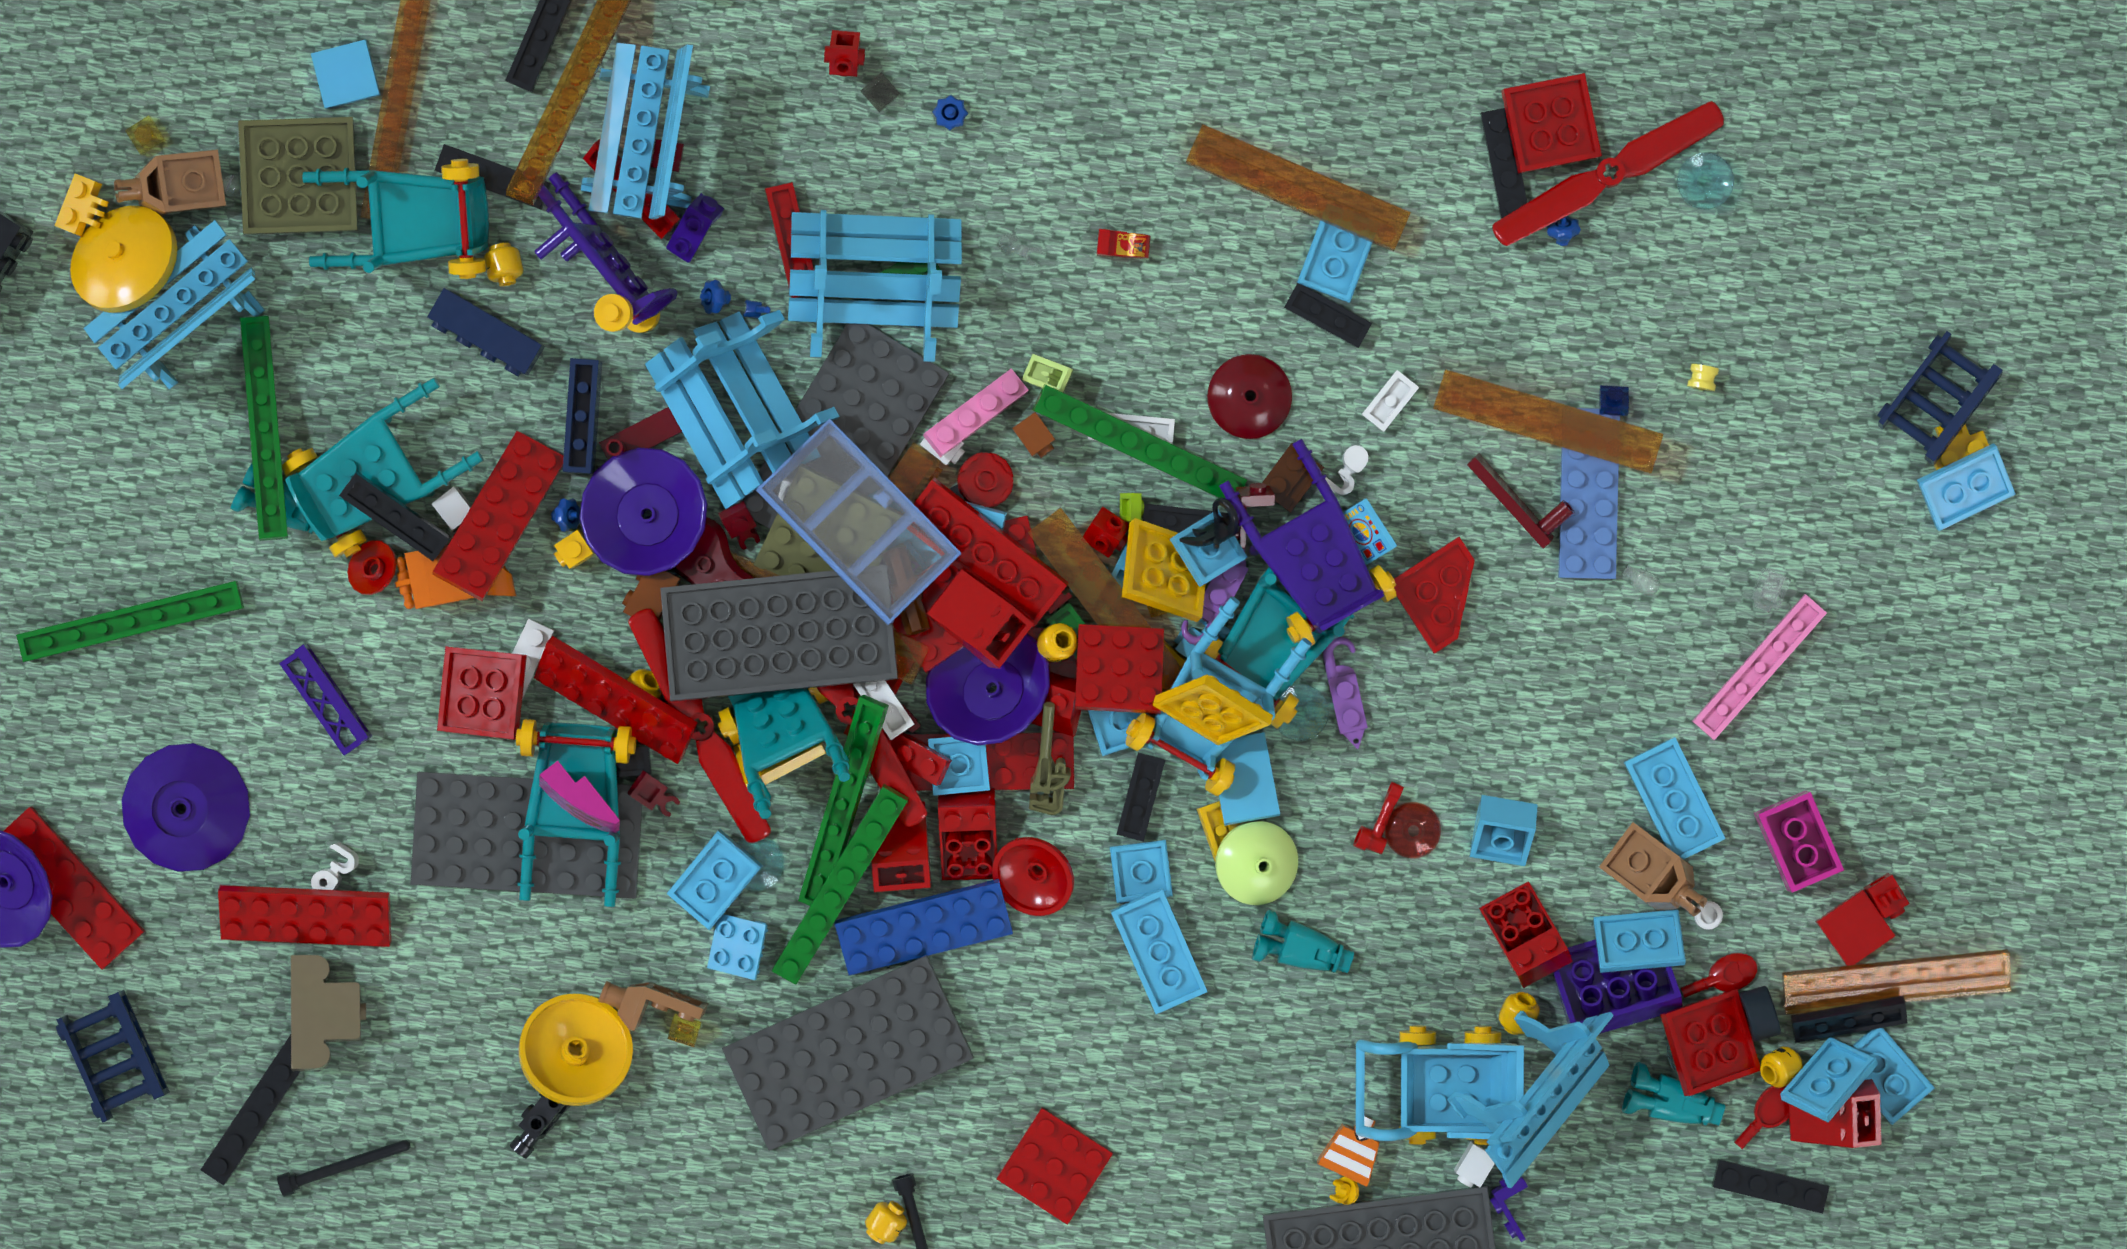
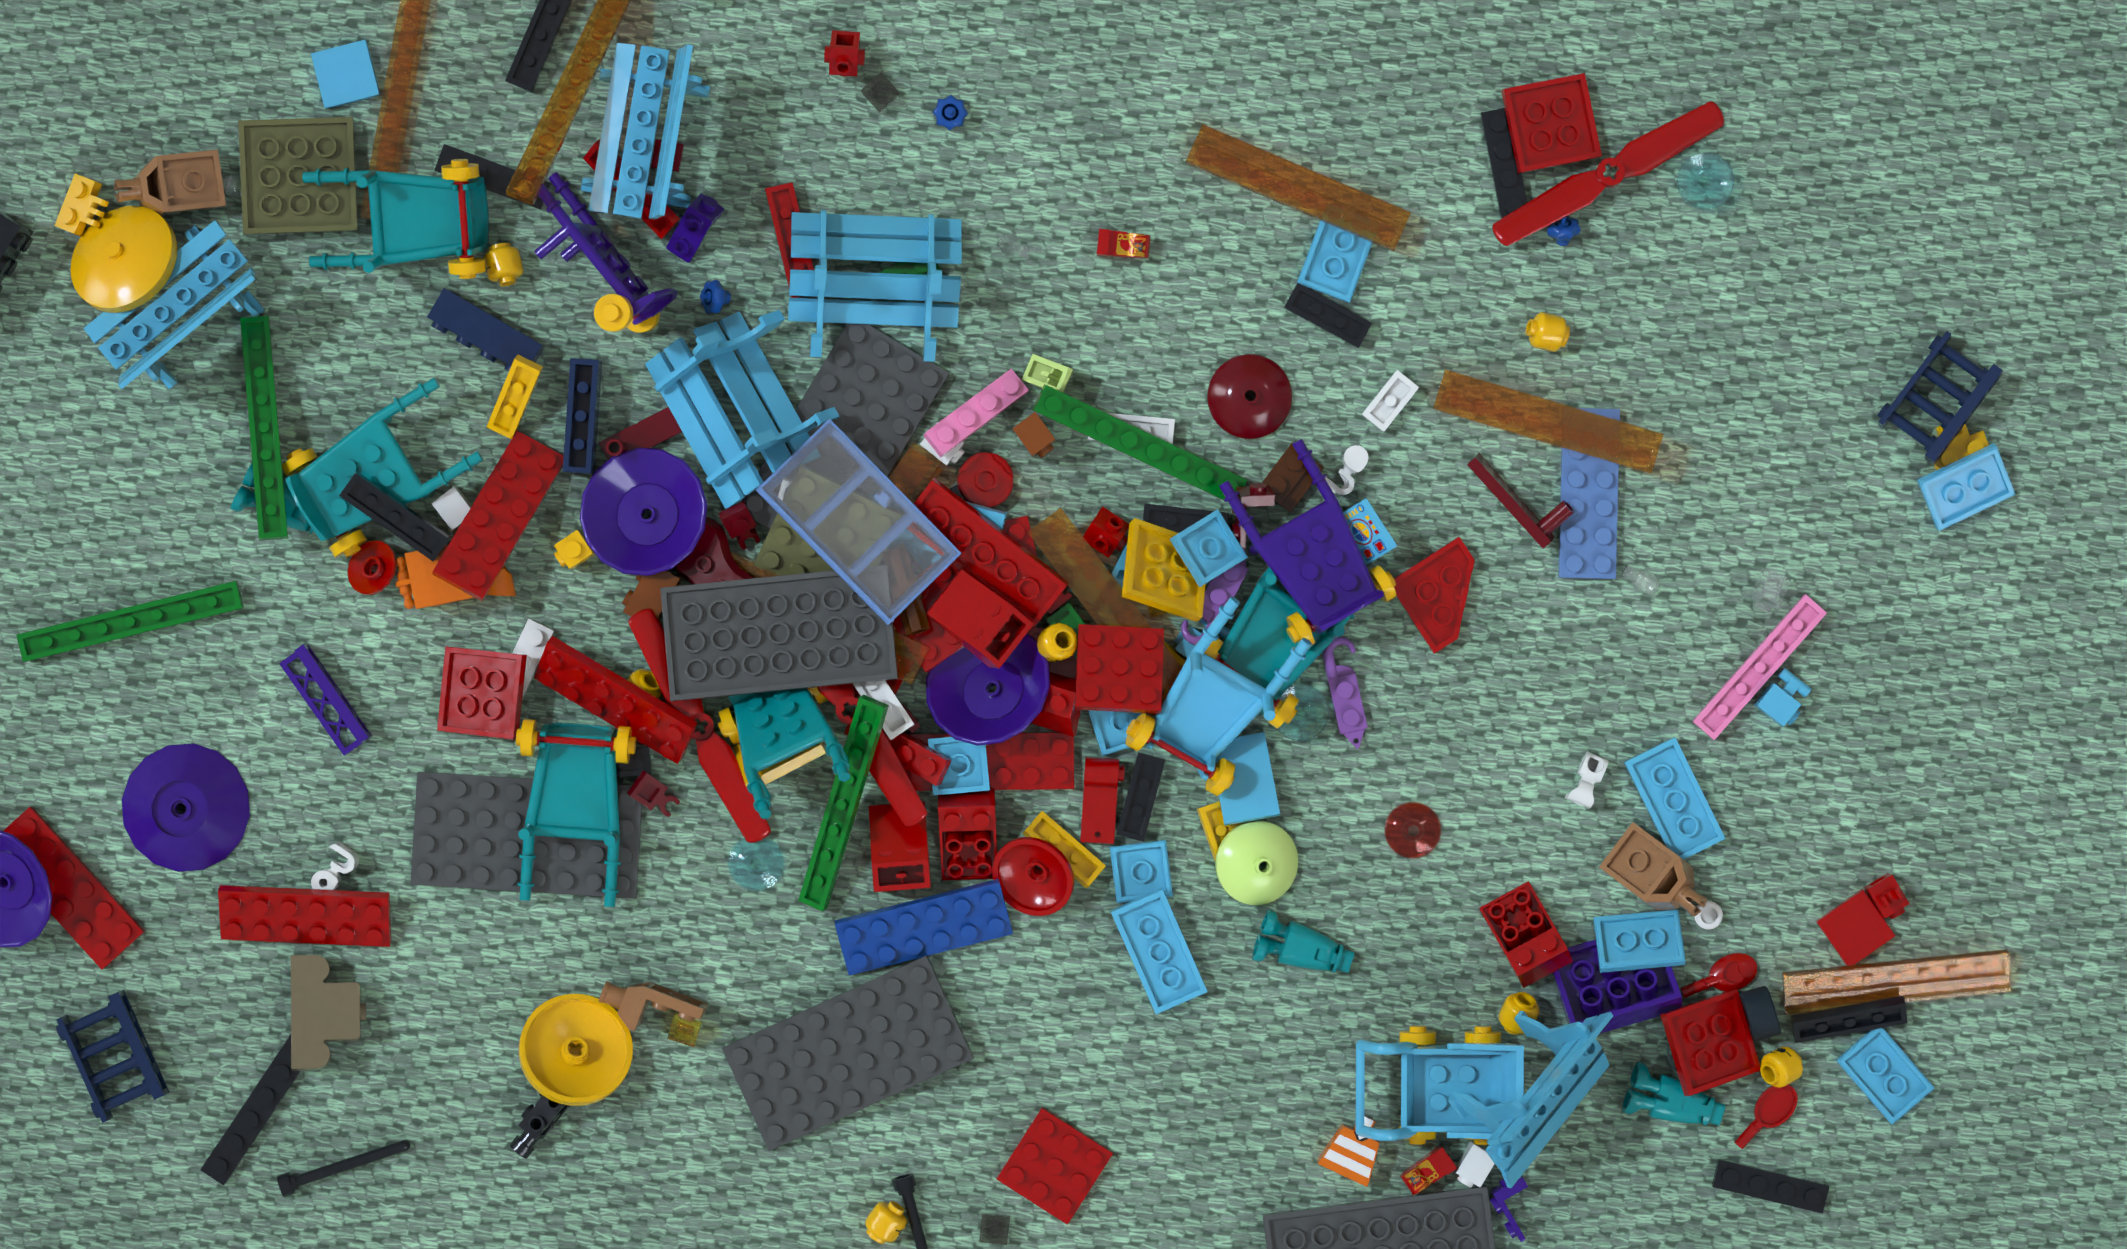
(145, 135): clear yellow plate -> none
(514, 396): none -> yellow plate
(567, 515): blue piece -> none
(578, 798): dark pink slope -> none
(714, 879): medium azure tile -> none
(737, 946): medium azure hinge -> none
(754, 309): blue hand -> none
(840, 884): green plate -> none
(994, 1228): none -> clear smoke plate
(1048, 774): olive piece -> none
(1082, 861): none -> yellow plate
(1100, 799): none -> red door
(1131, 506): lime plate -> none
(1212, 709): yellow plate -> none
(1219, 530): black piece -> none
(1346, 1191): yellow plate -> none
(1373, 839): red brick -> none
(1428, 1170): none -> red leg
(1503, 830): medium azure slope -> none
(1547, 331): none -> yellow head
(1591, 771): none -> white leg
(1613, 400): clear blue plate -> none
(1702, 377): light yellow wheel -> none
(1779, 703): none -> medium azure brick
(1798, 841): dark pink brick -> none
(1828, 1079): medium azure tile -> none
(1853, 1126): red slope -> none

